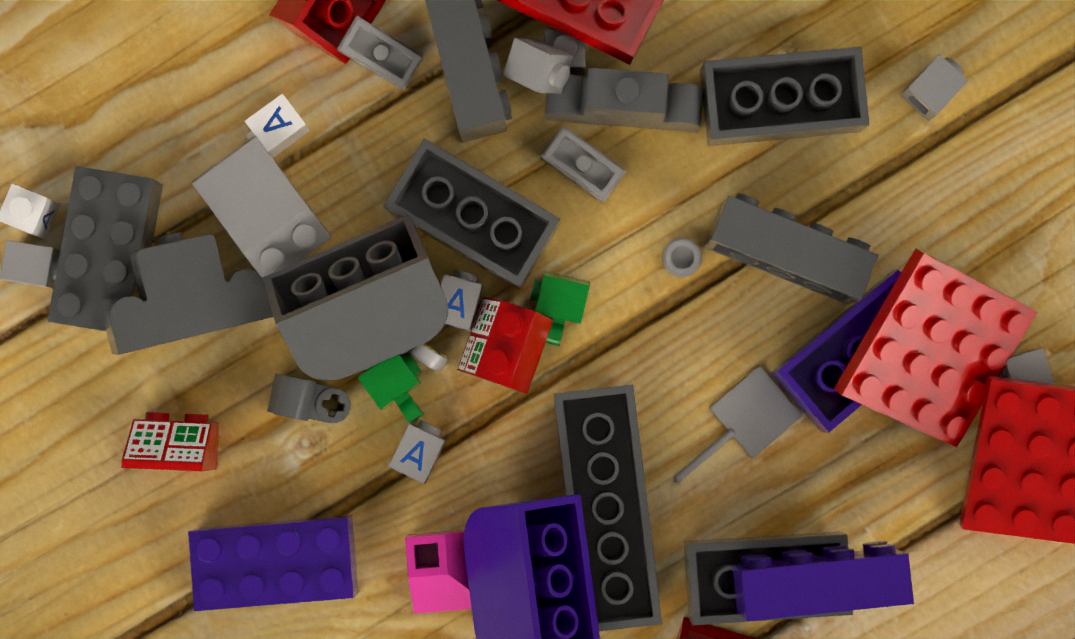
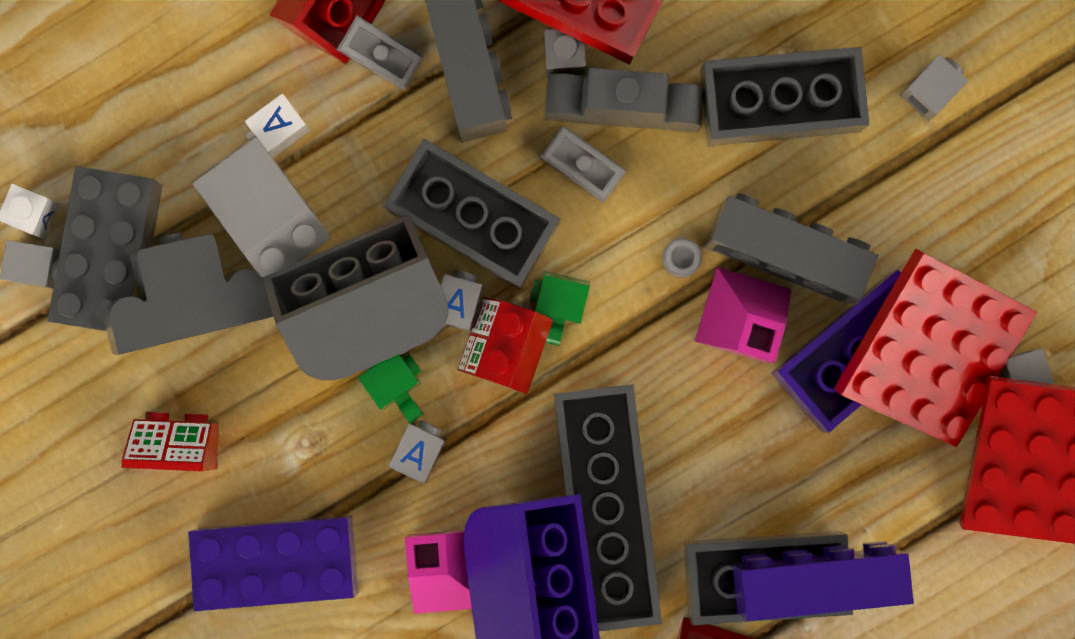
(303, 400): dark grey piece -> none
(429, 356): light grey tile -> none
(538, 66): light grey brick -> none
(744, 316): none -> dark pink slope
(753, 415): light grey piece -> none

